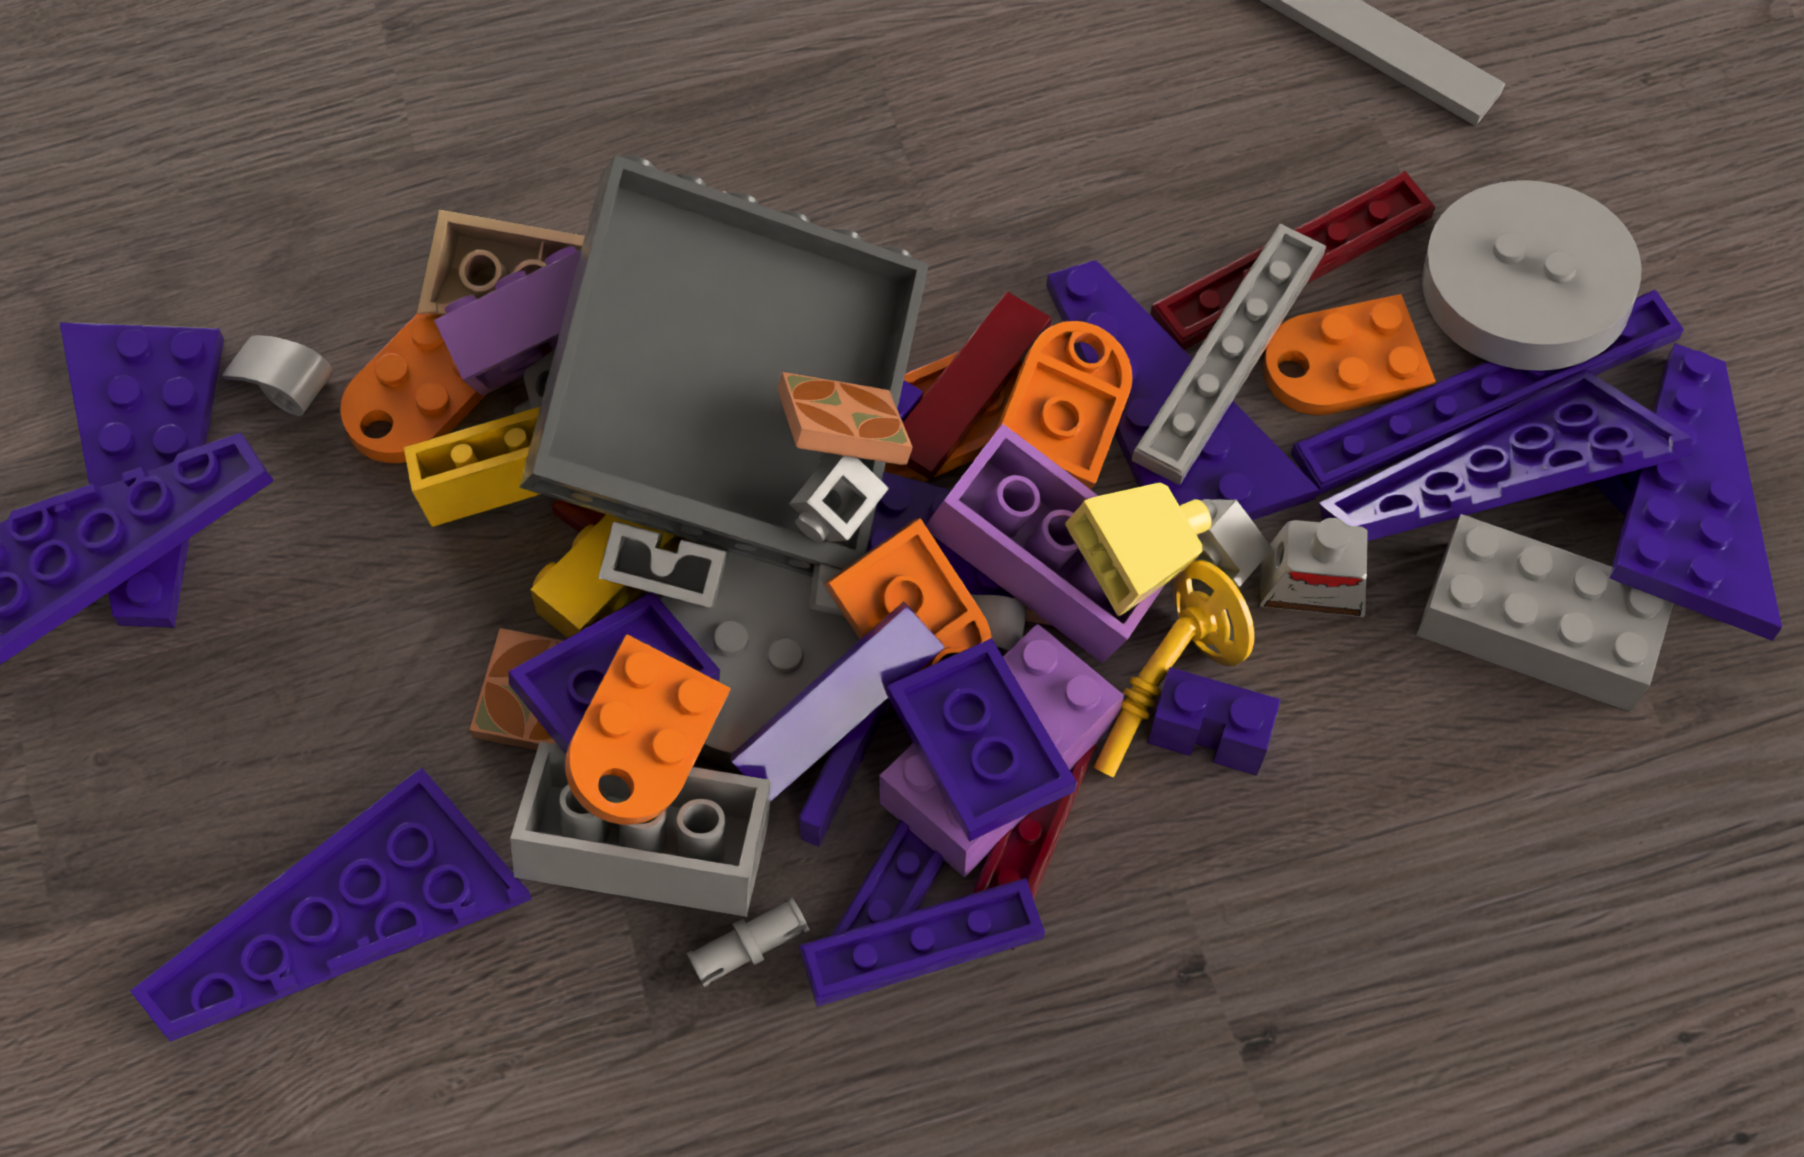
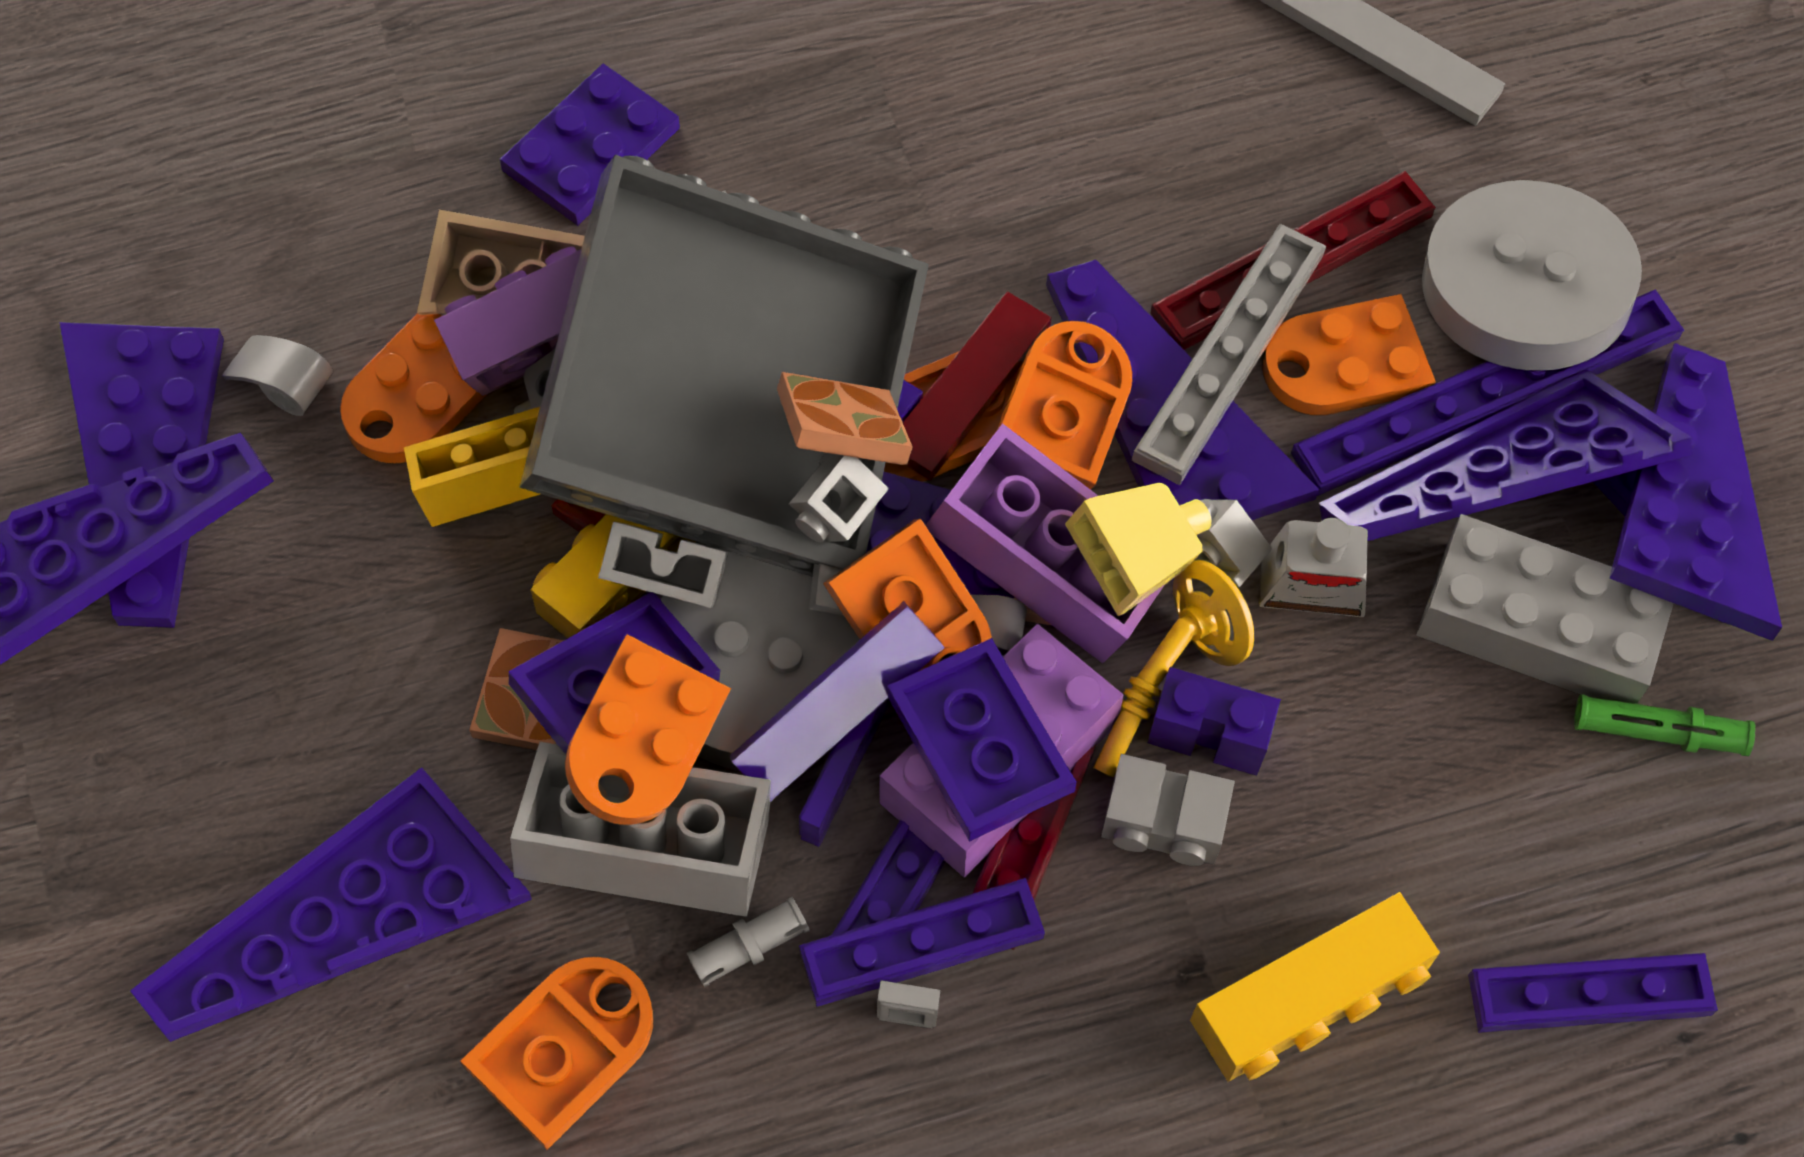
(562, 1048): none -> orange plate
(581, 135): none -> dark purple plate
(908, 1004): none -> light grey tile
(1167, 811): none -> light grey brick
(1315, 987): none -> yellow brick
(1592, 992): none -> dark purple tile
(1730, 736): none -> bright green pin

